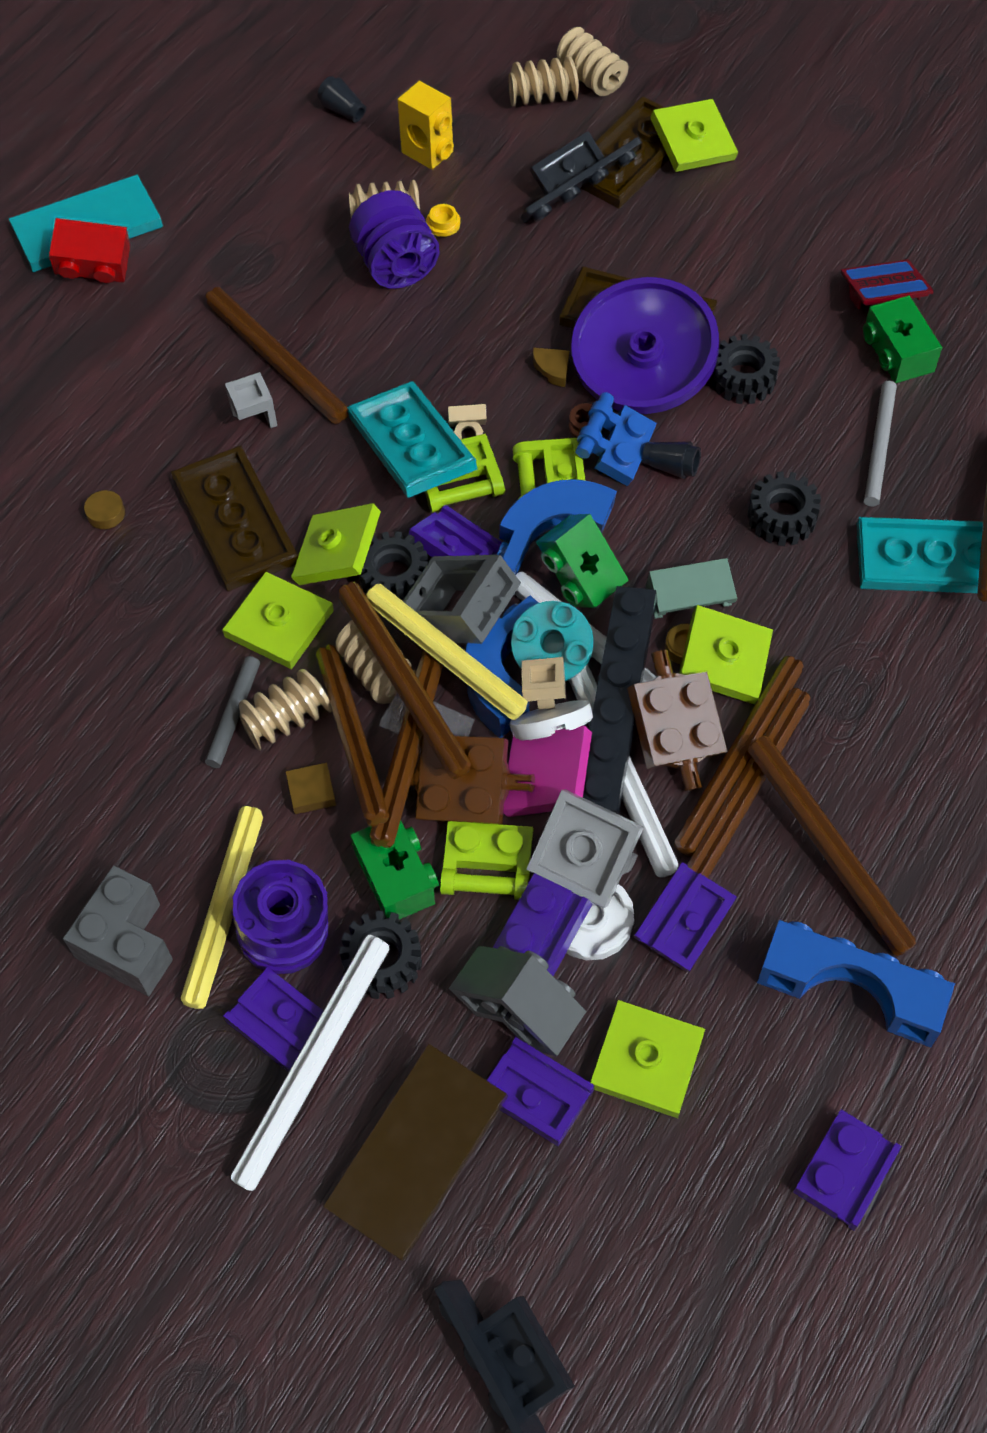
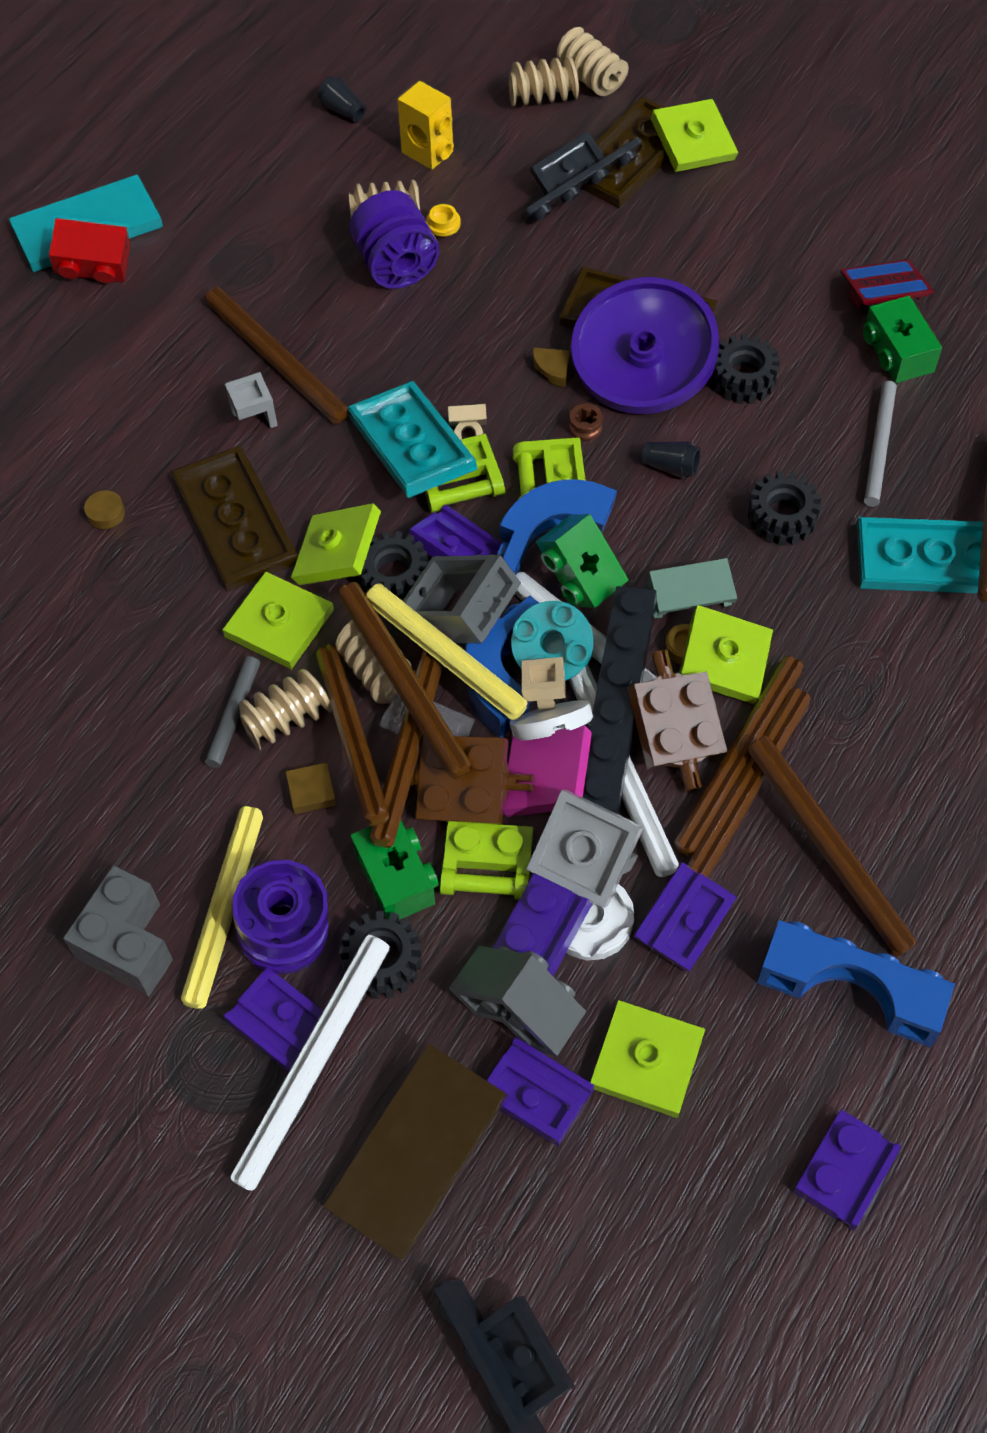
(624, 448): blue plate -> none

